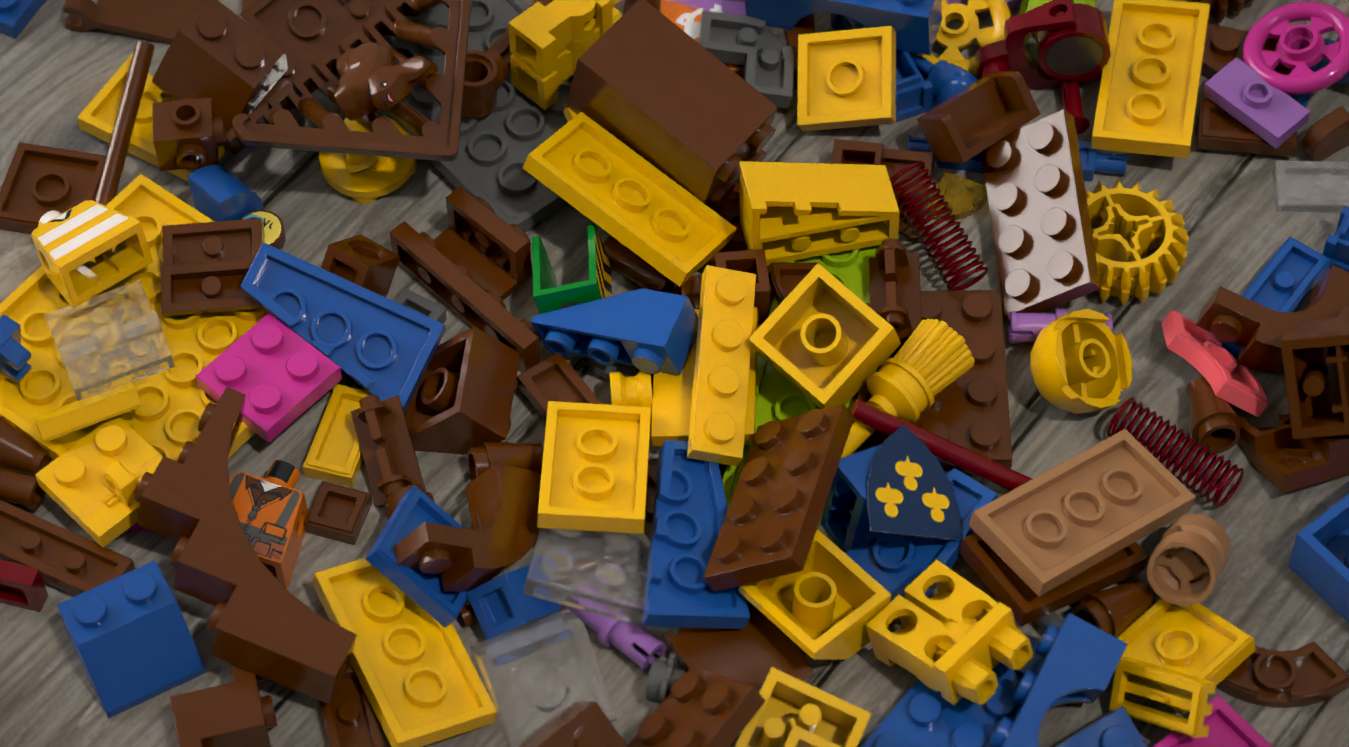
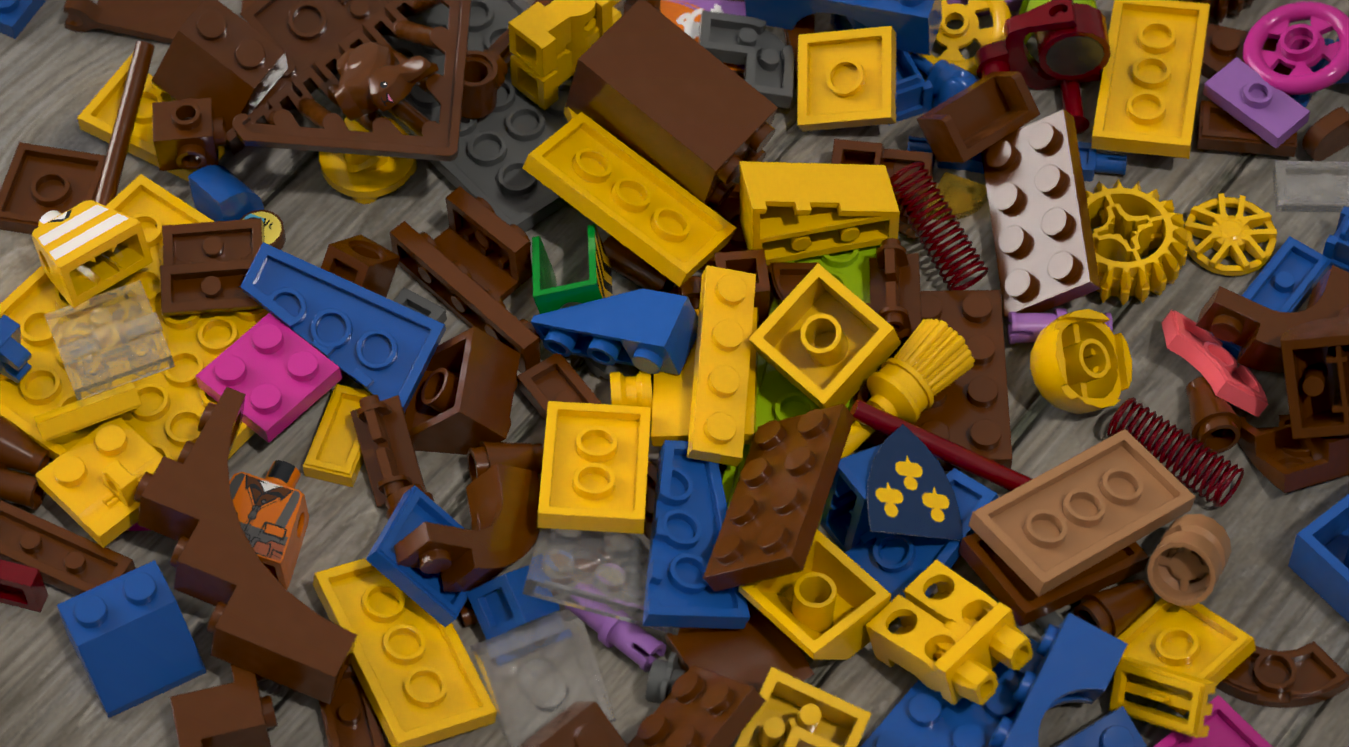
(338, 513): reddish brown tile -> none
(1230, 235): none -> yellow wheel

